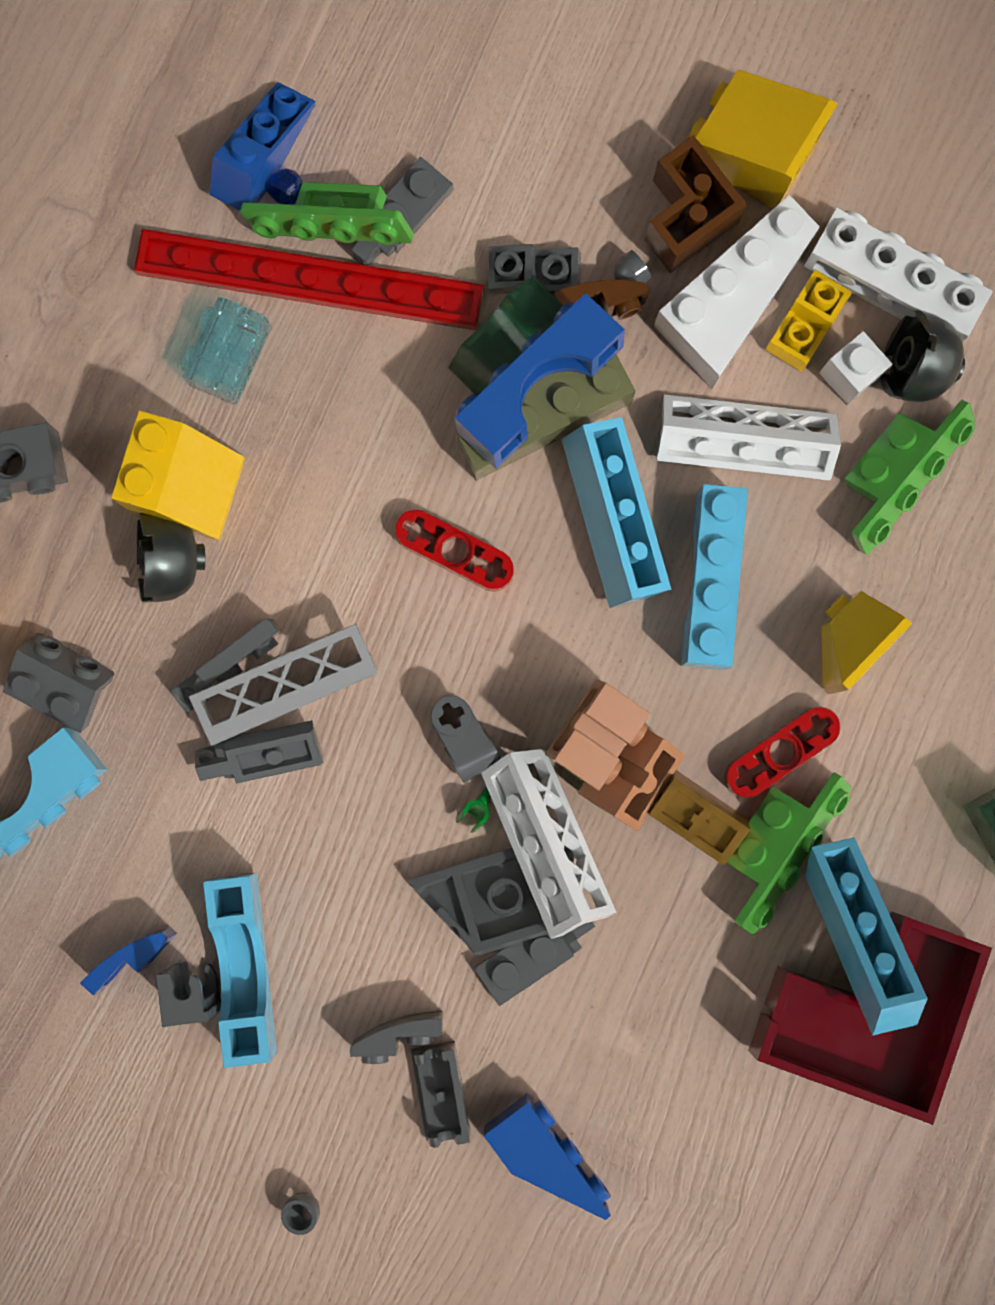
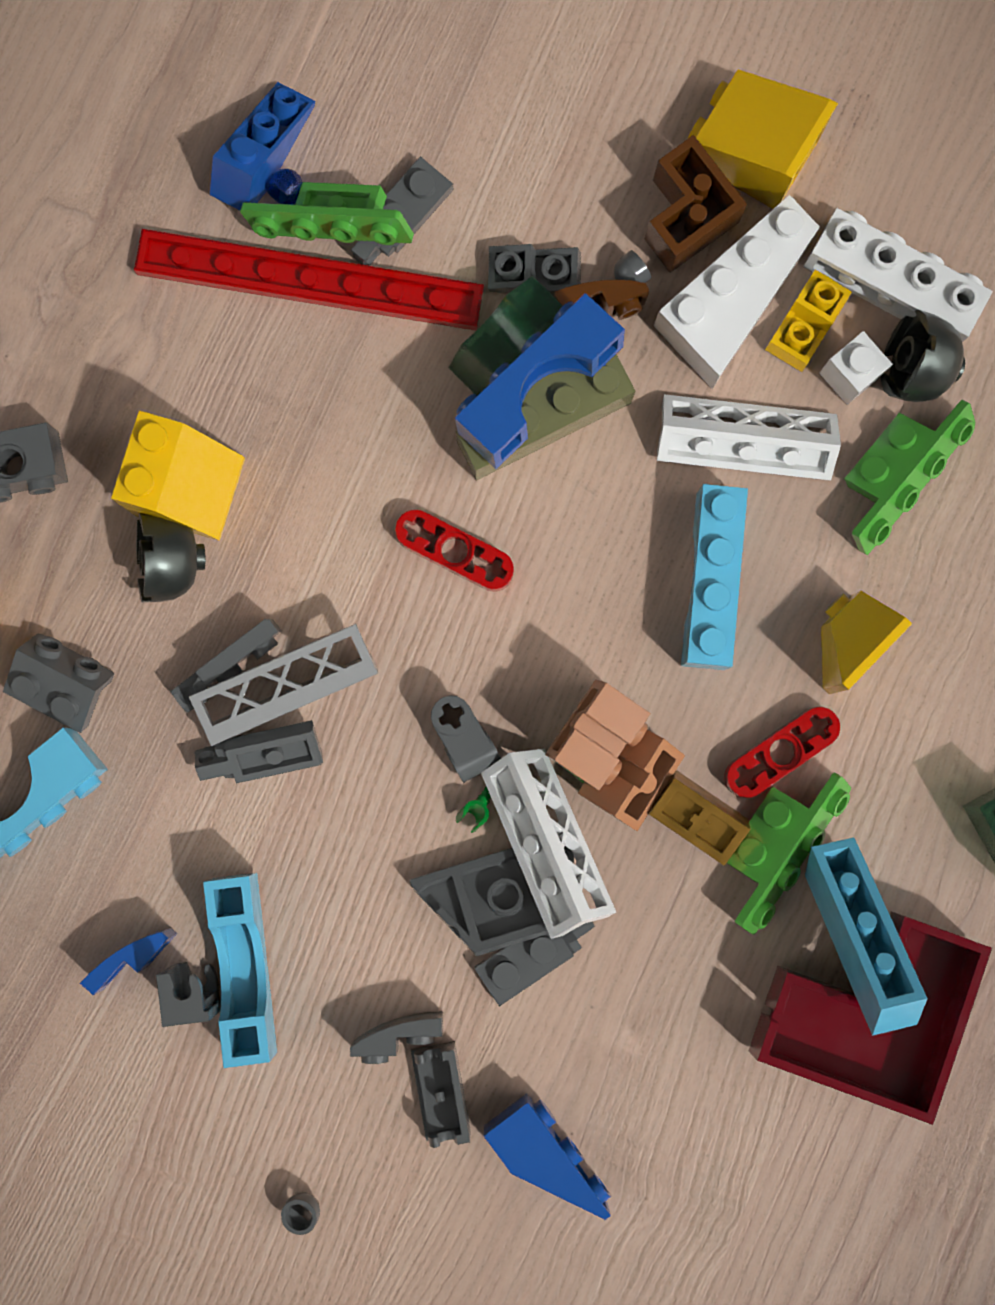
(226, 350): clear light blue brick -> none
(615, 512): medium azure brick -> none

